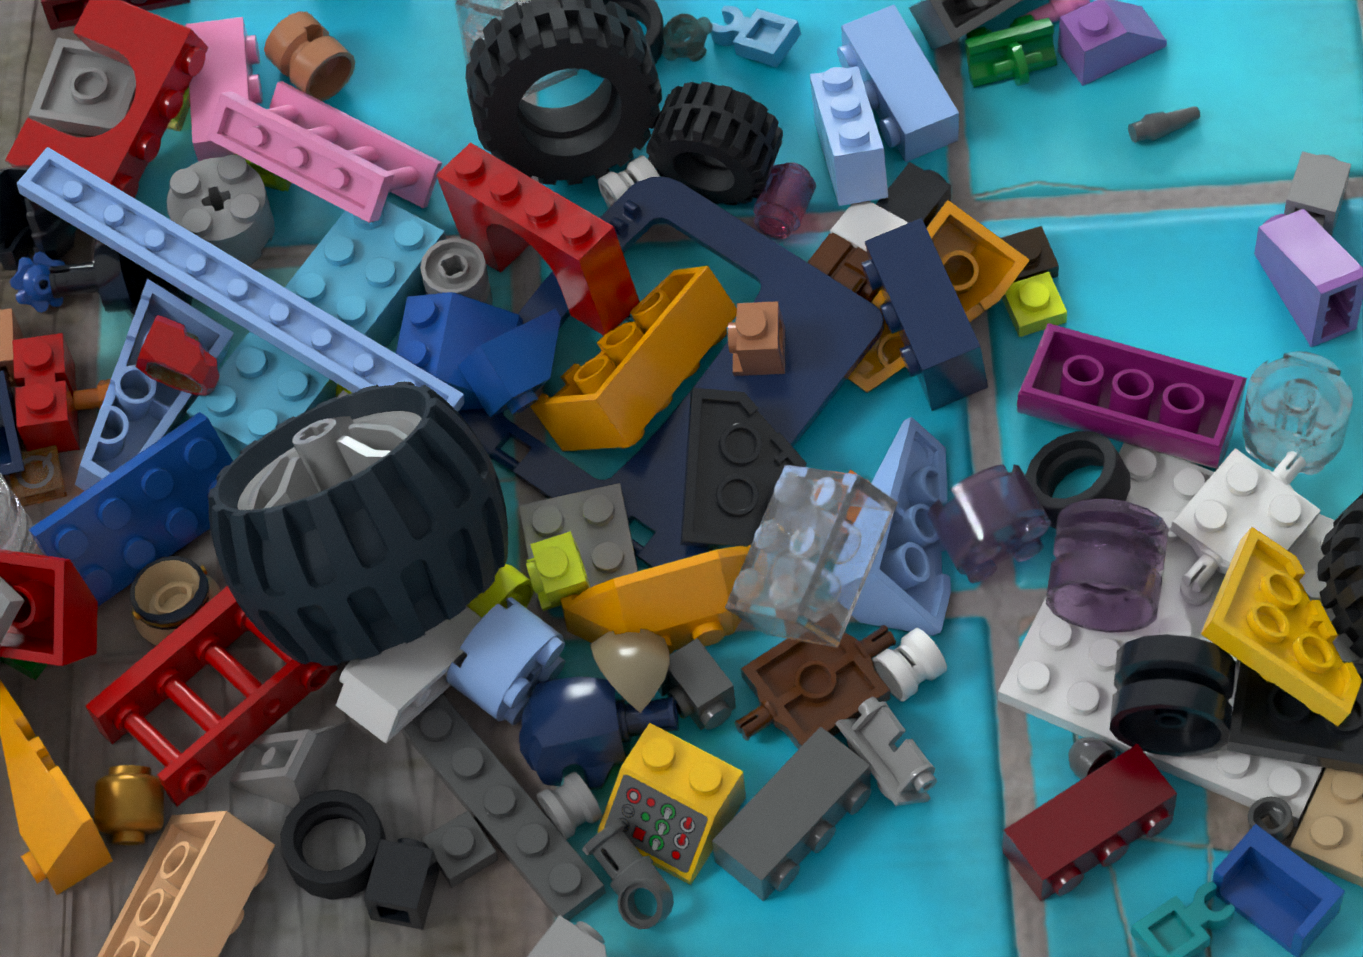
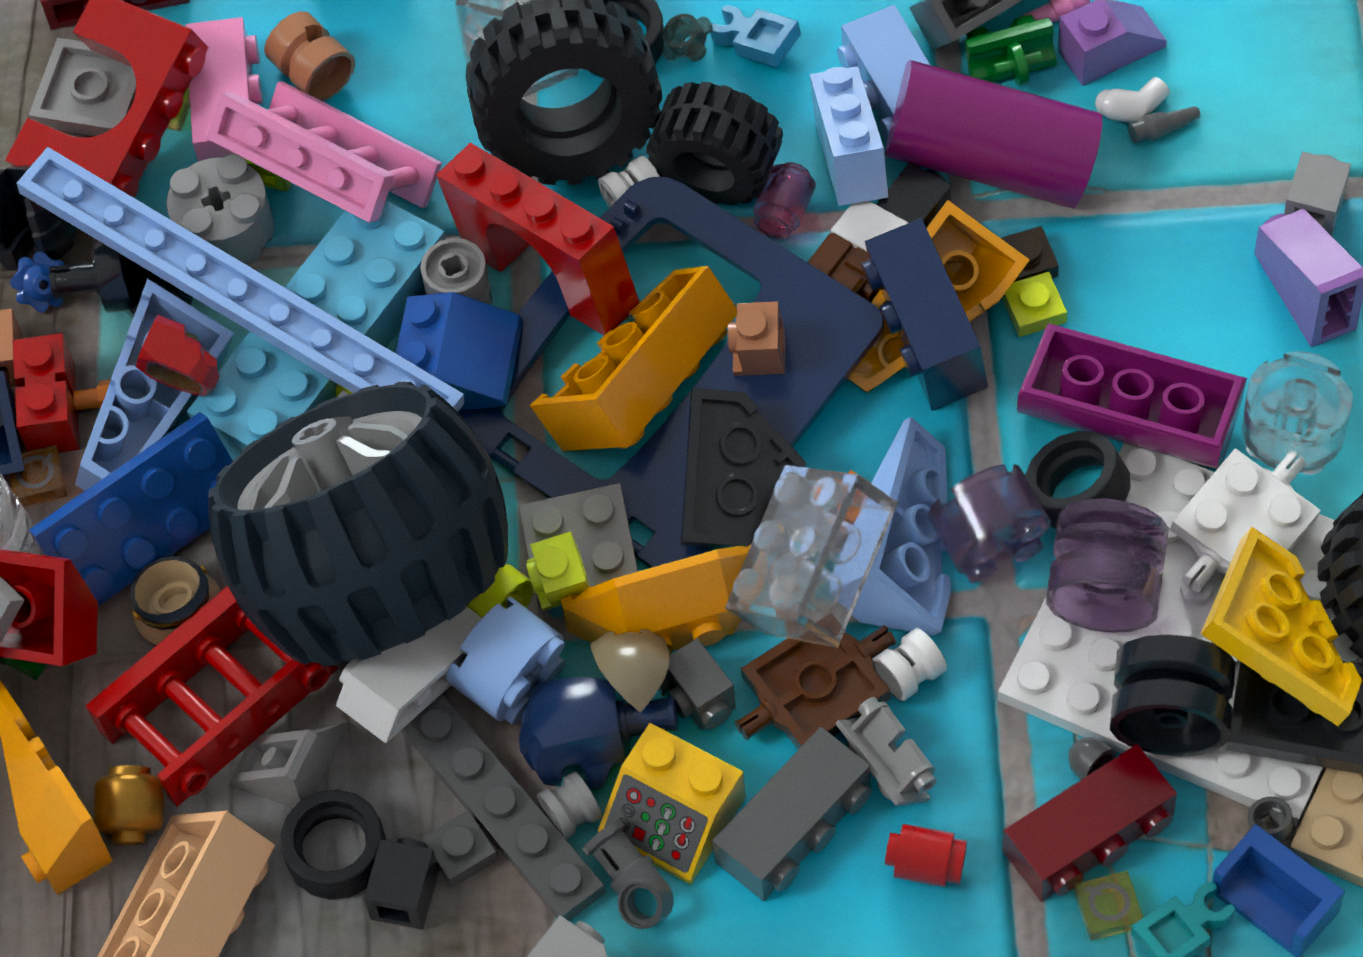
(513, 365): blue slope -> none
(926, 855): none -> red brick
(994, 134): none -> magenta brick
(1108, 905): none -> clear yellow tile
(1131, 105): none -> white arm

